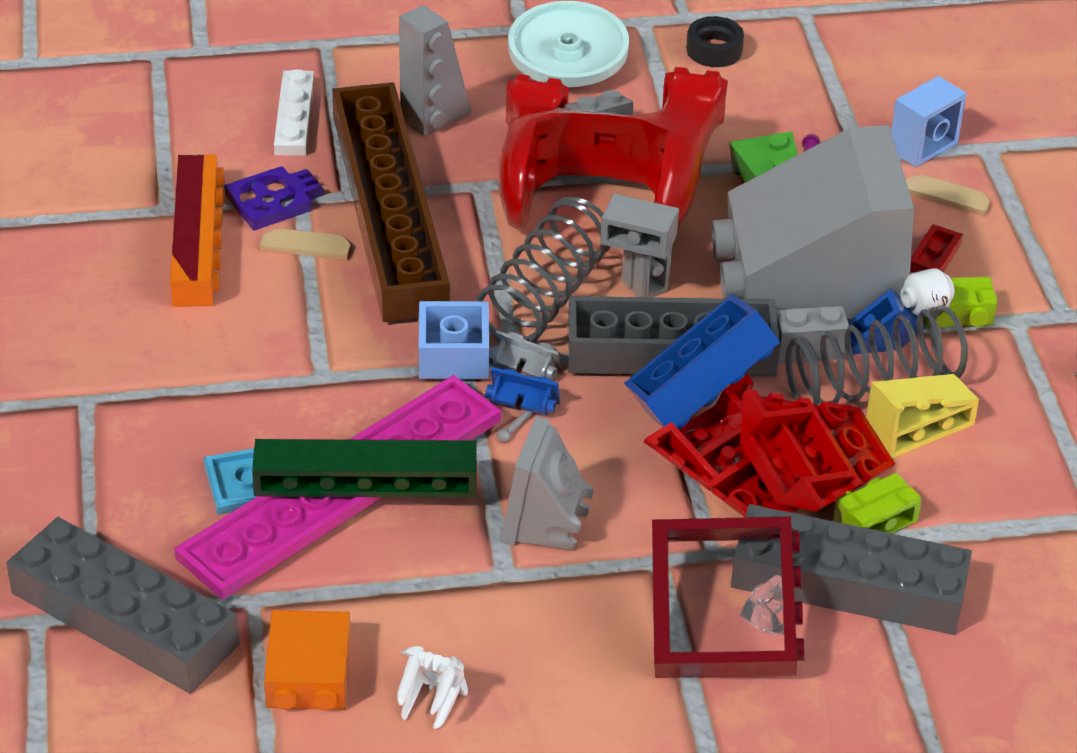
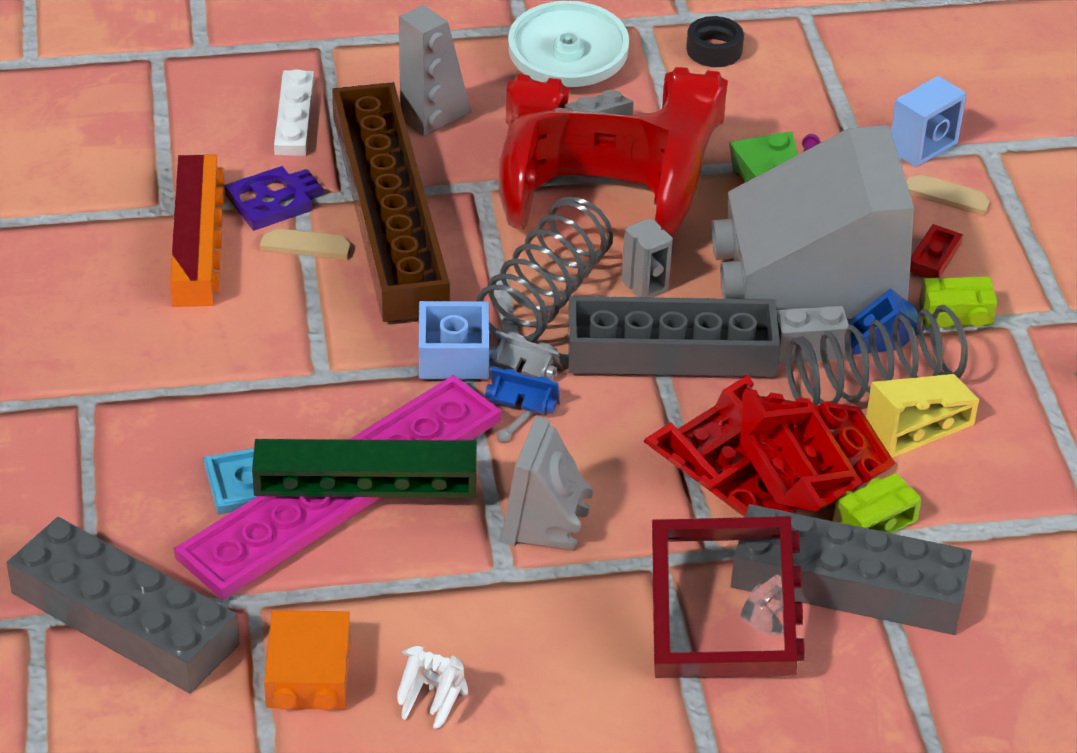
(639, 226): light grey brick -> none
(702, 362): blue brick -> none
(927, 290): white head -> none

